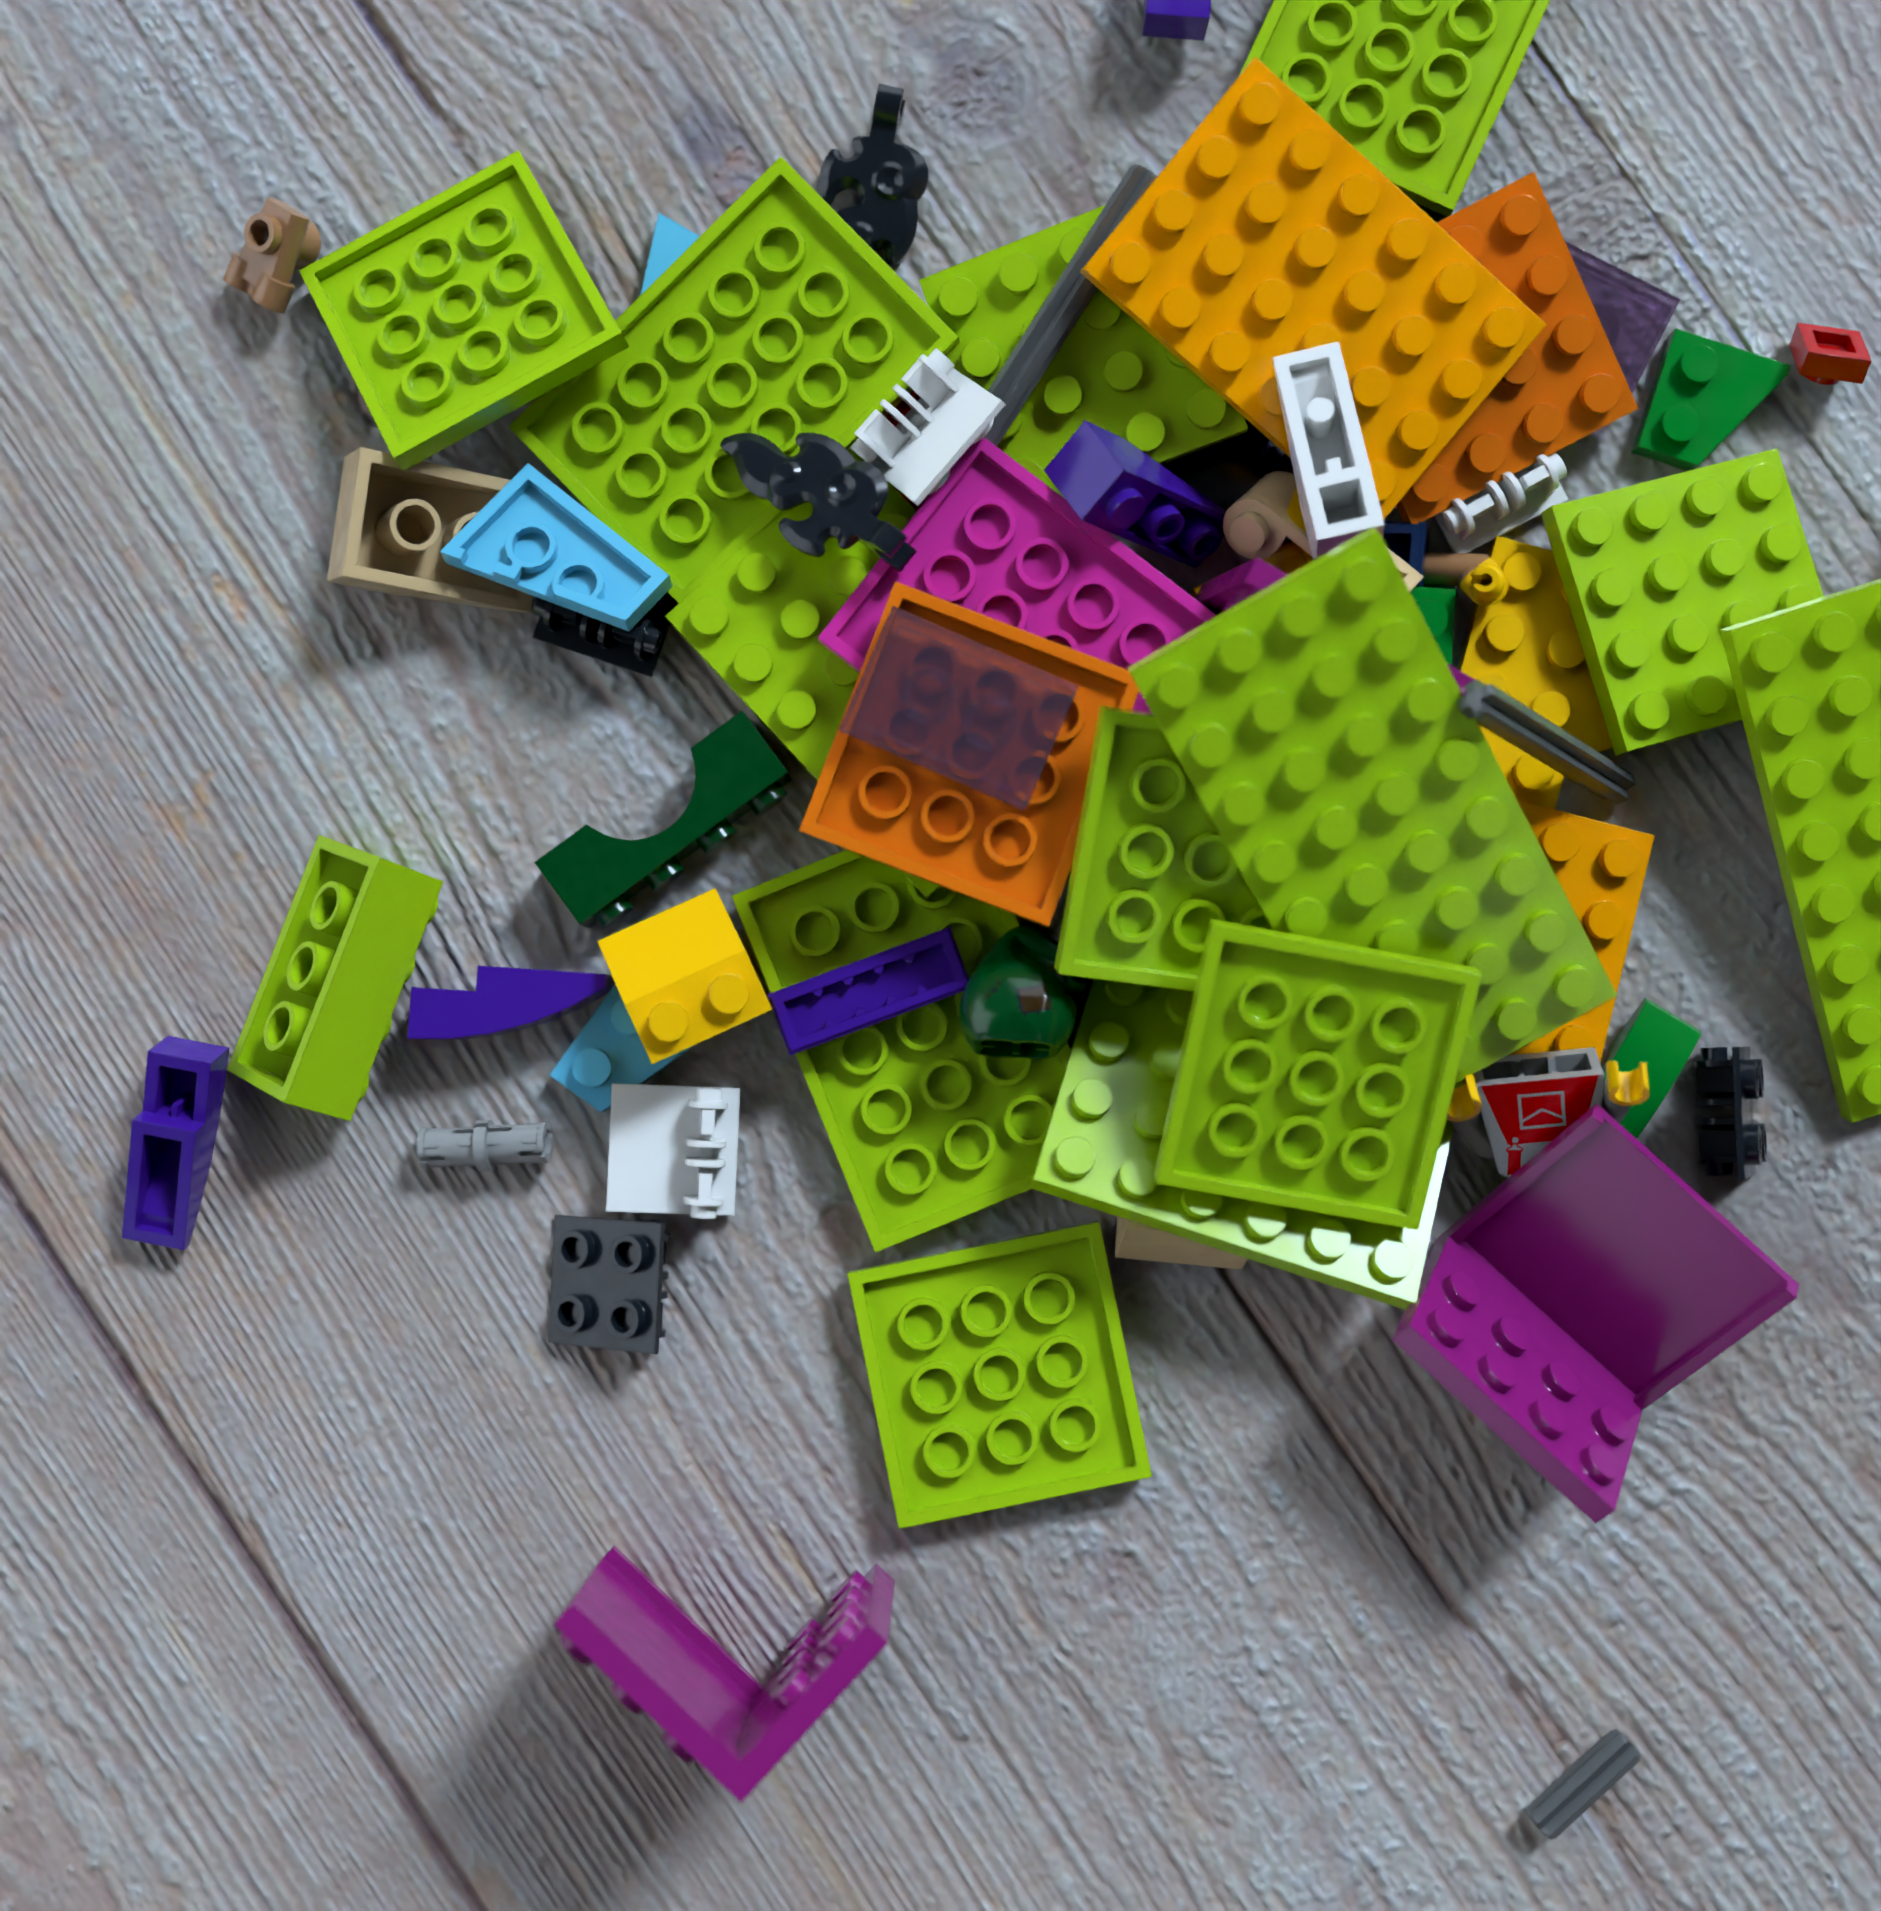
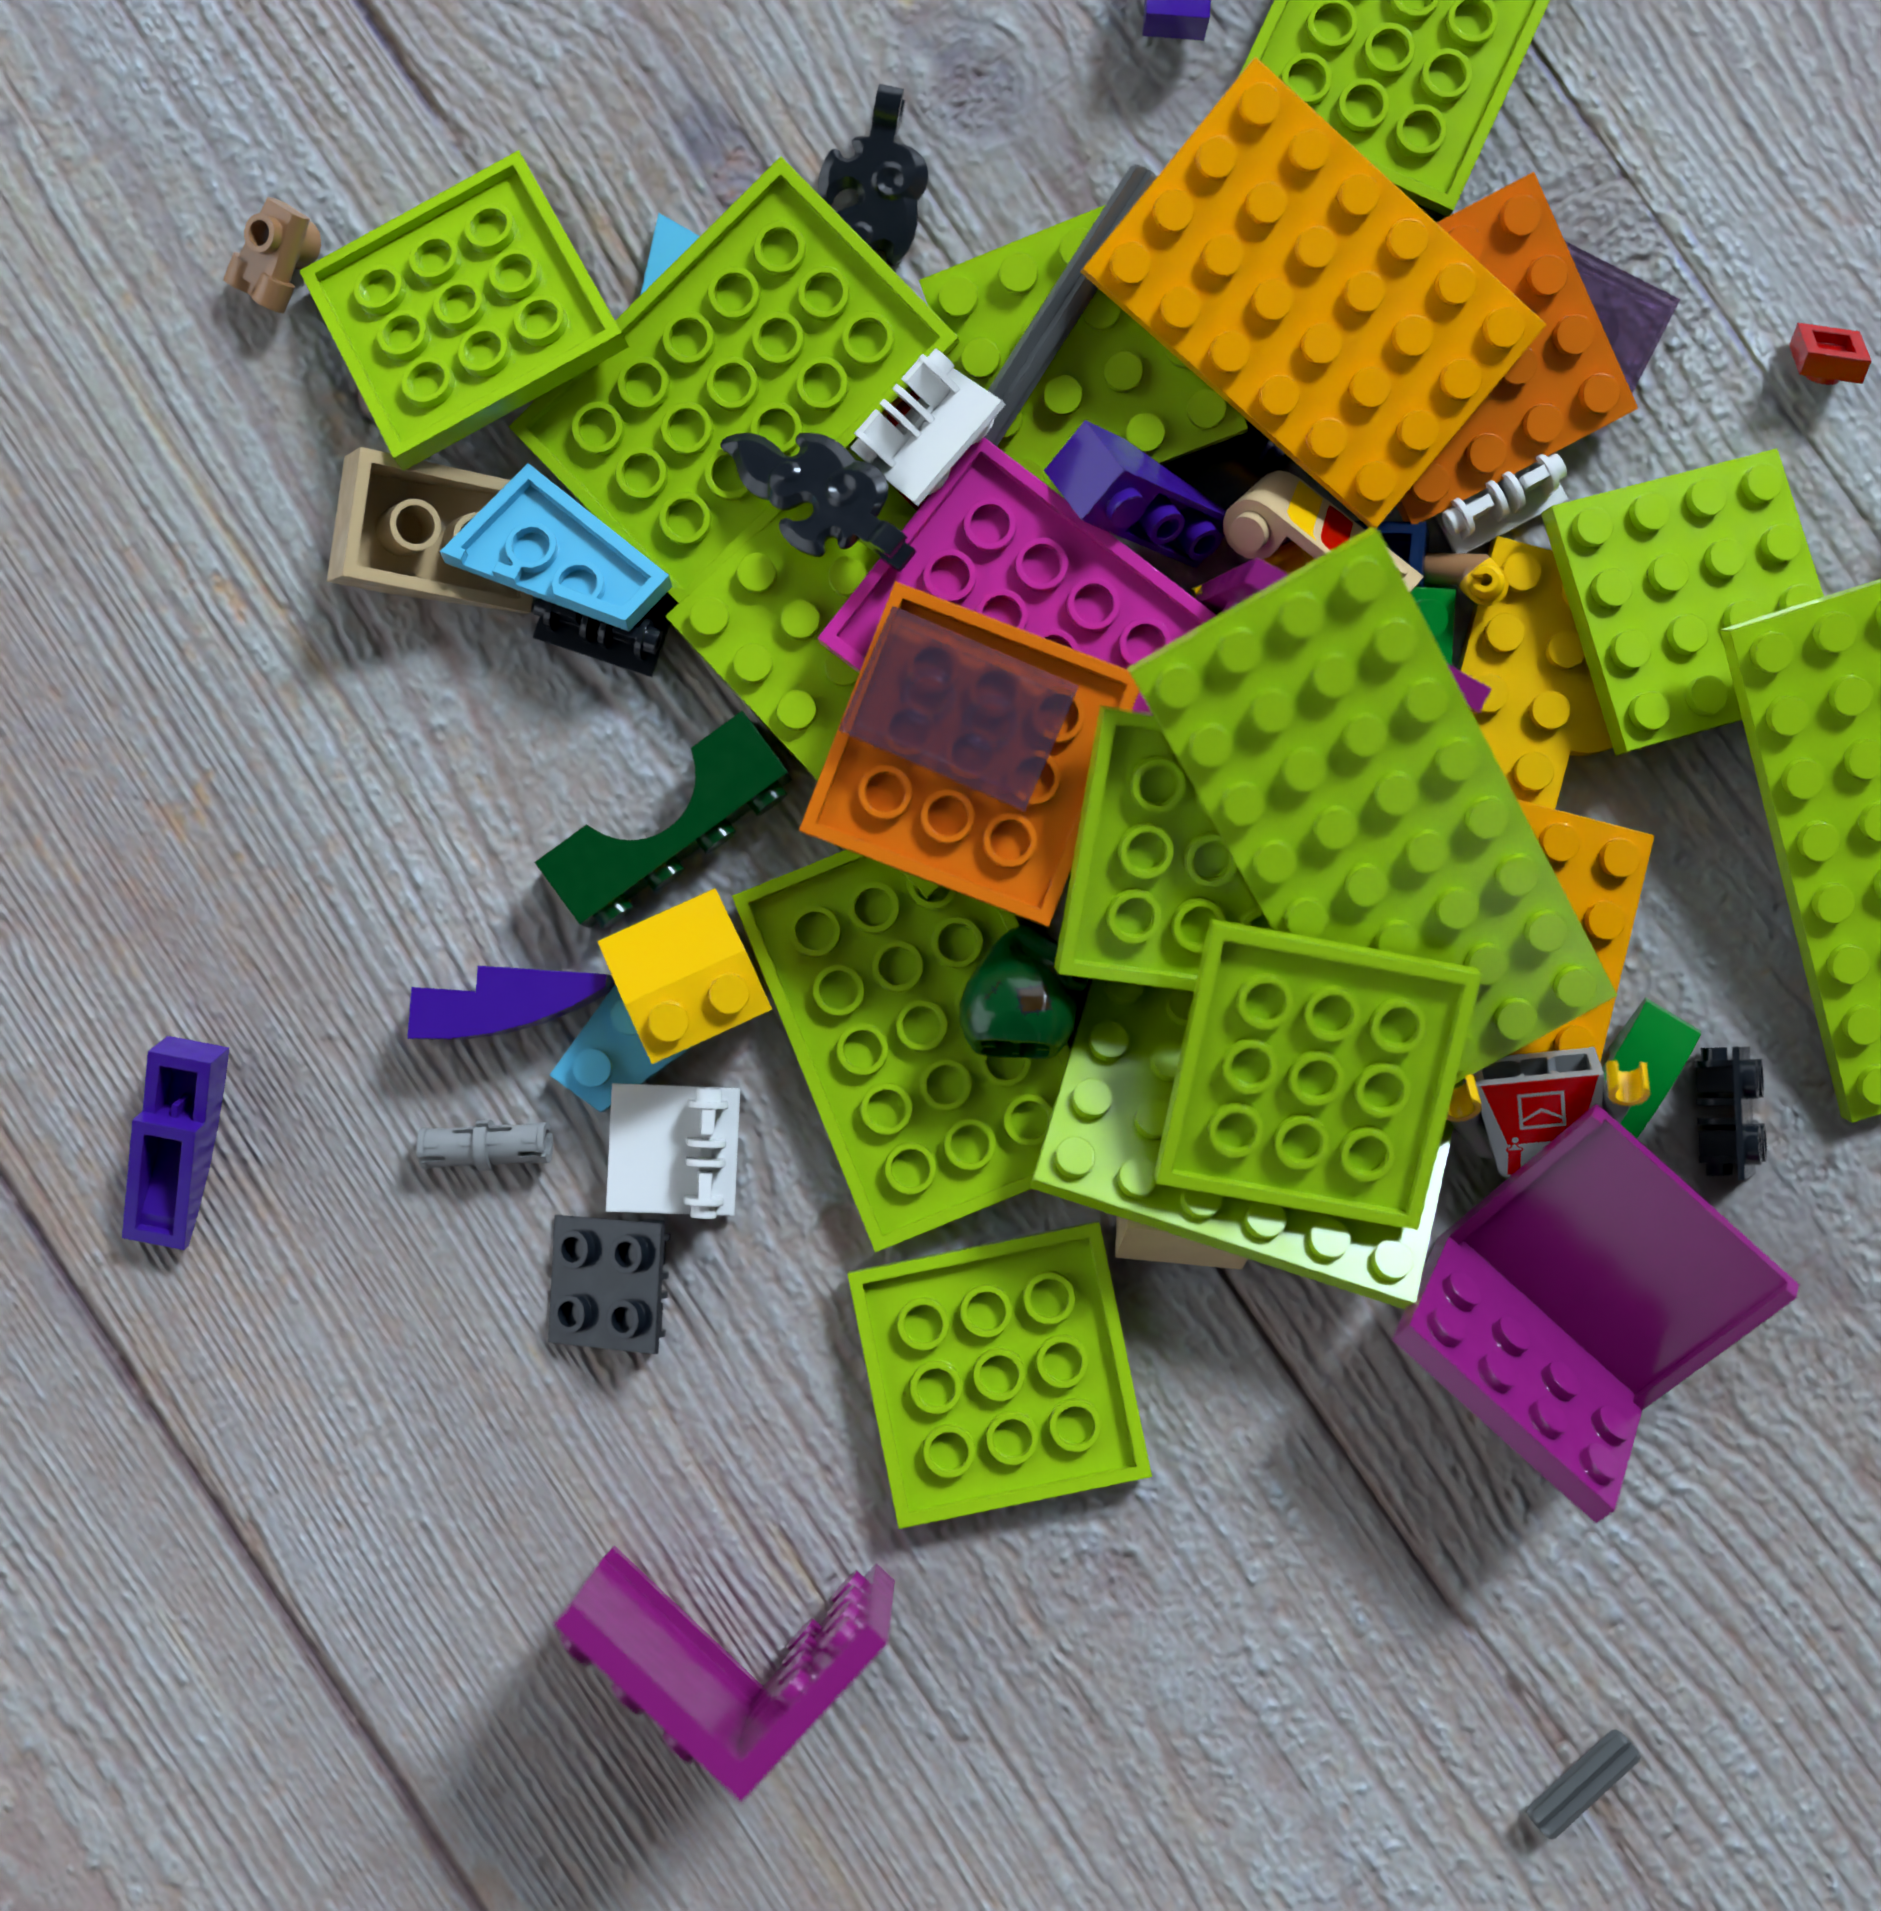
(334, 979): lime slope -> none
(869, 991): dark purple plate -> none
(1326, 448): white slope -> none
(1545, 741): dark grey axle -> none
(1701, 397): green wing -> none

